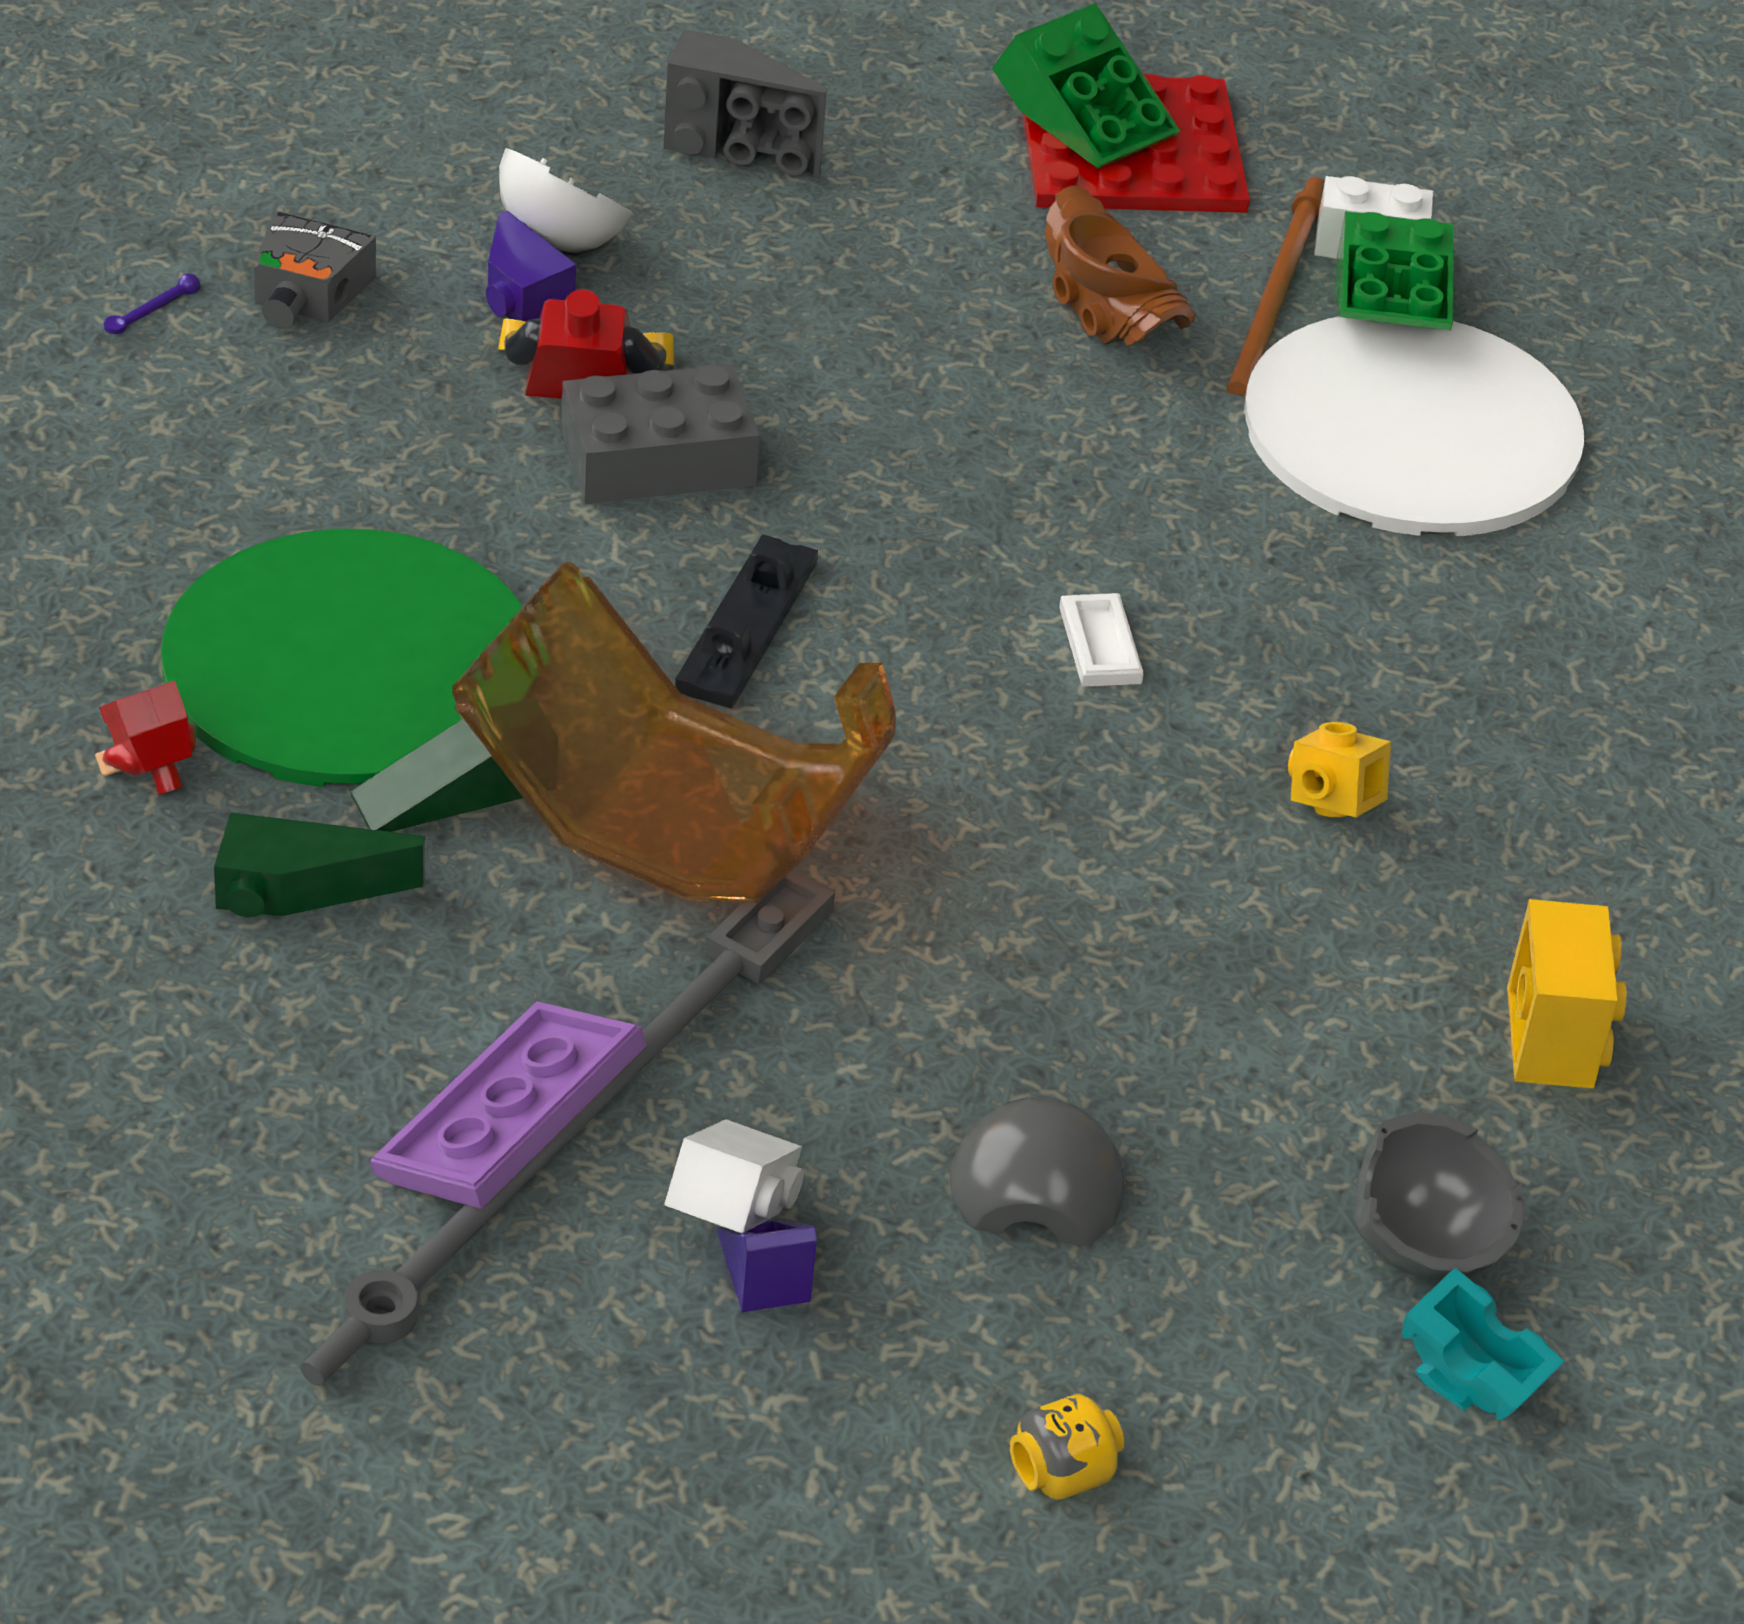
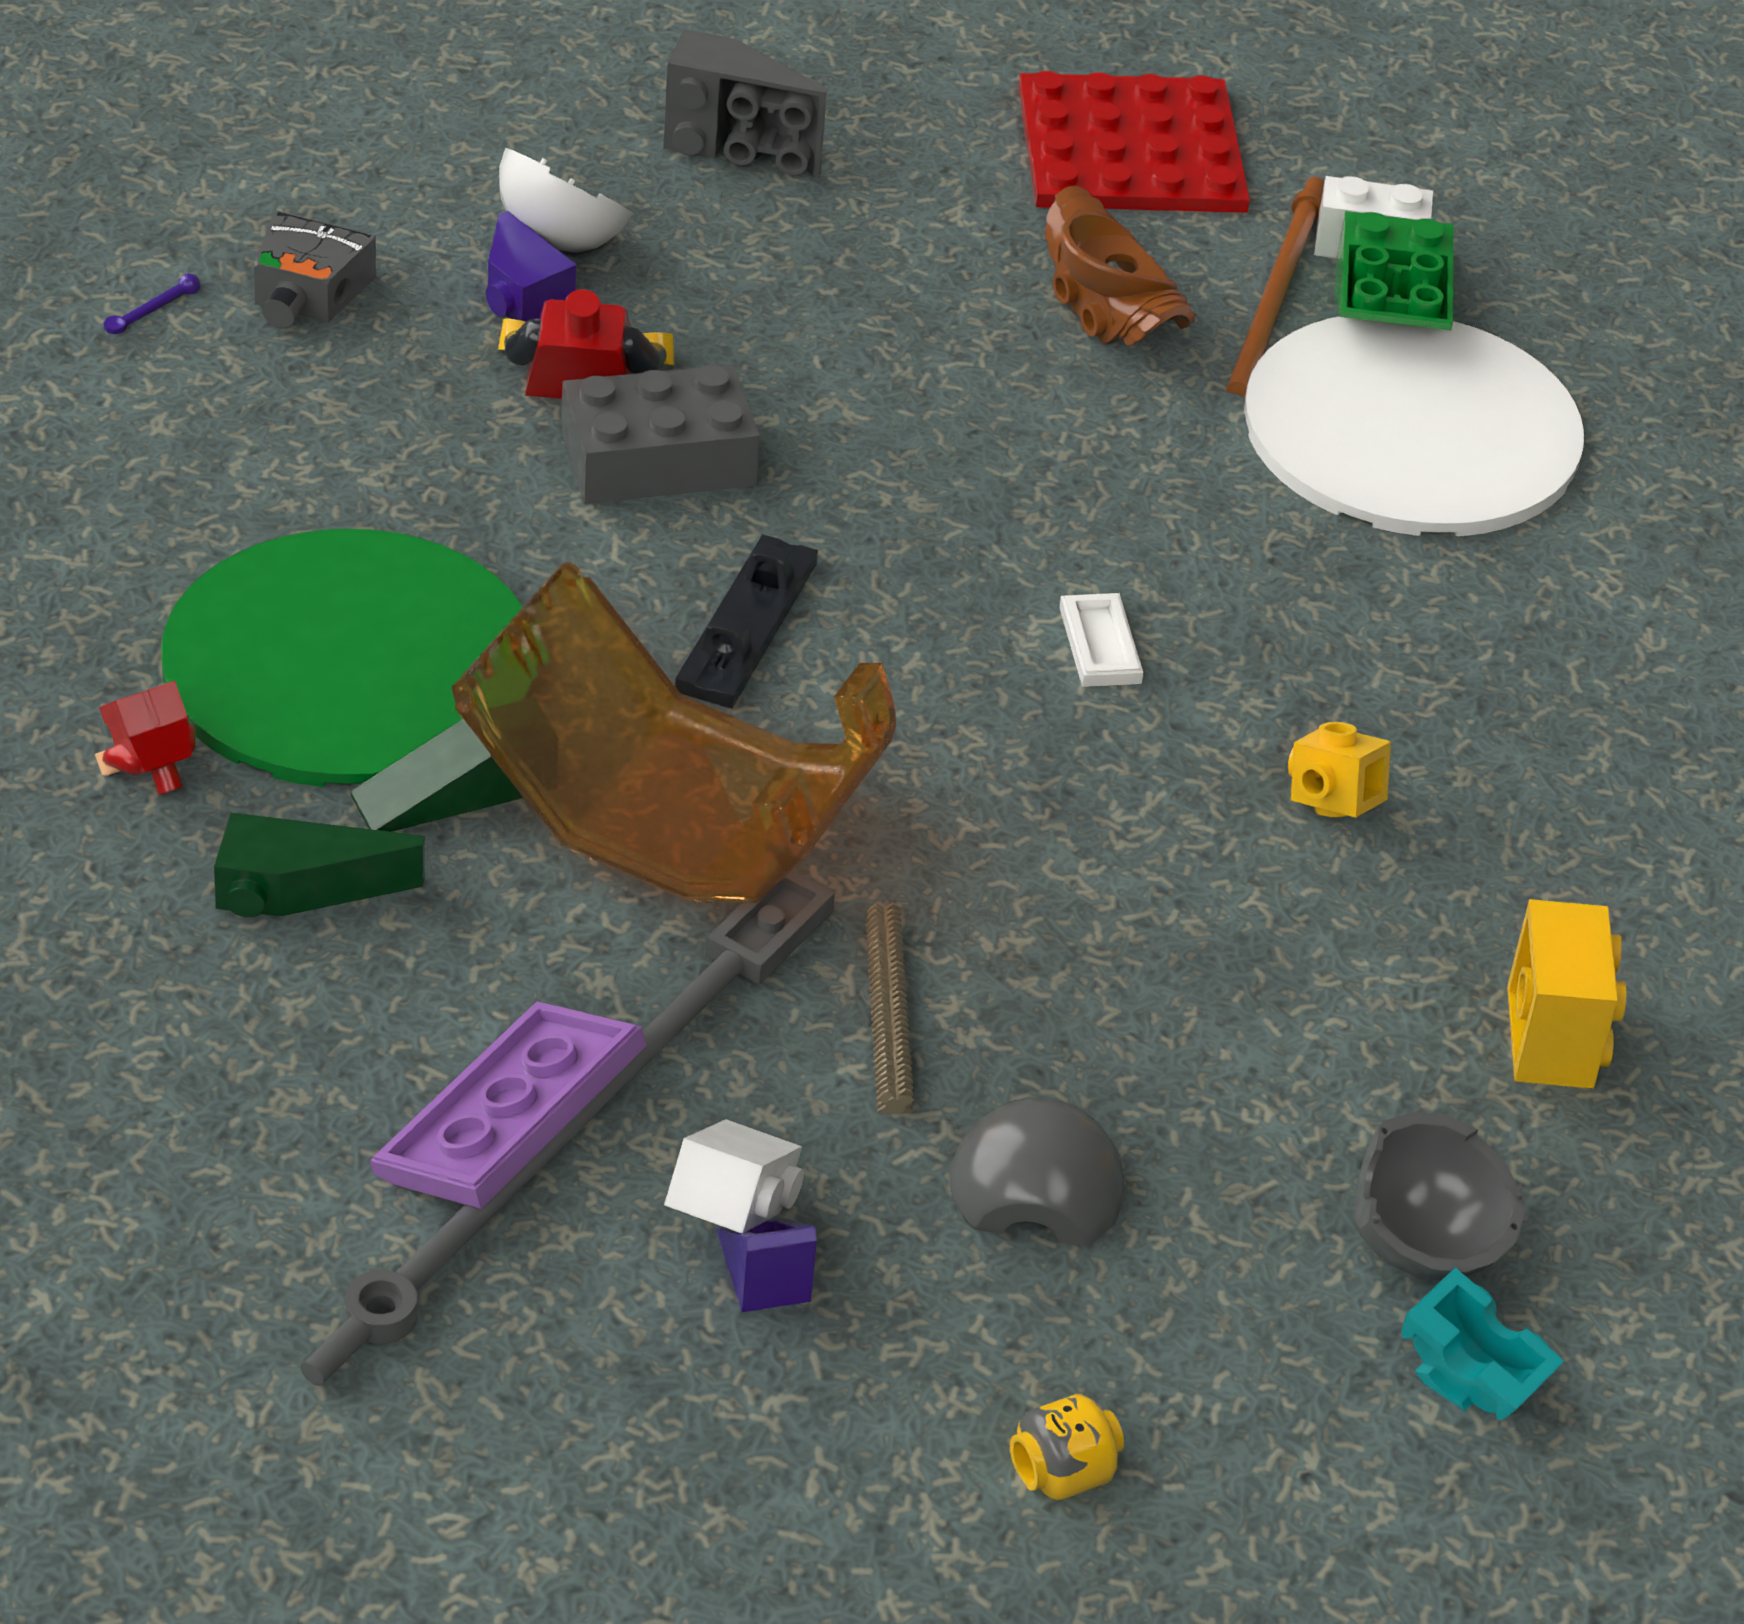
(889, 1010): none -> dark tan axle
(1084, 87): green slope -> none

